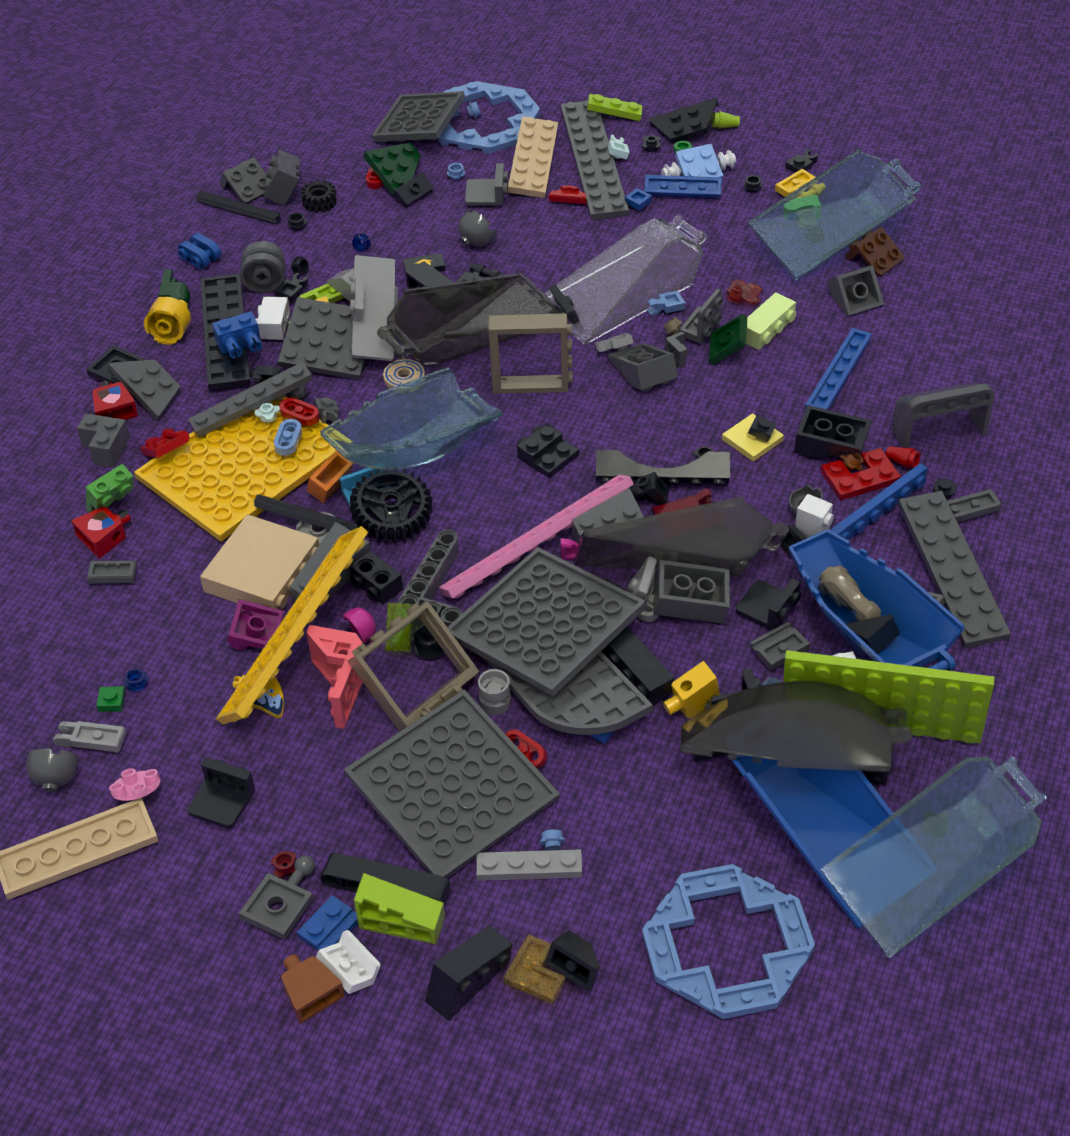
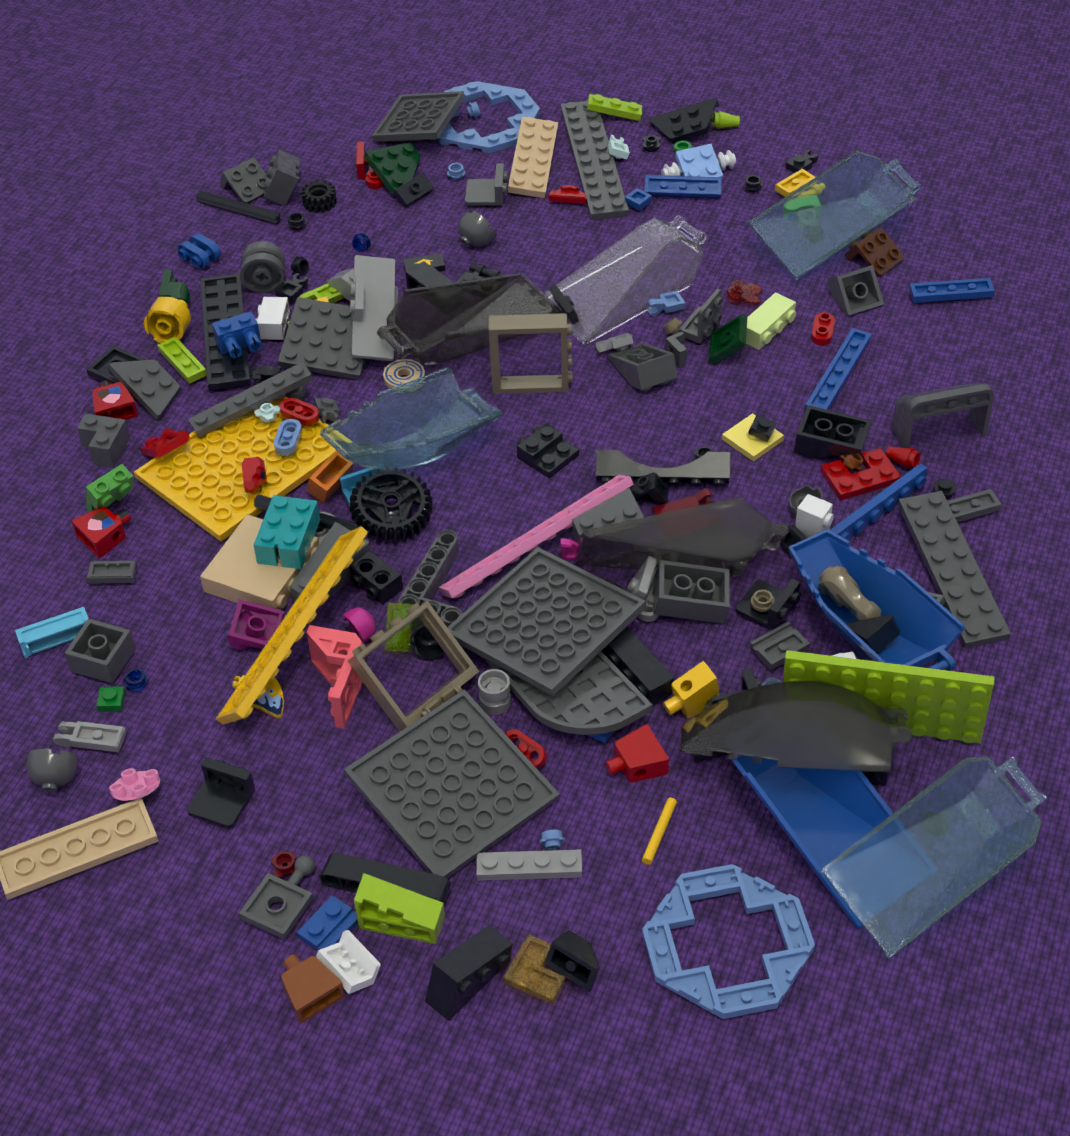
(51, 631): none -> medium azure container
(100, 650): none -> dark grey brick
(182, 360): none -> lime plate
(253, 474): none -> red rock
(289, 527): none -> teal piece
(361, 163): none -> red plate
(639, 756): none -> red torso
(659, 831): none -> yellow bar
(762, 600): none -> dark tan plate
(823, 328): none -> red plate
(951, 290): none -> blue plate

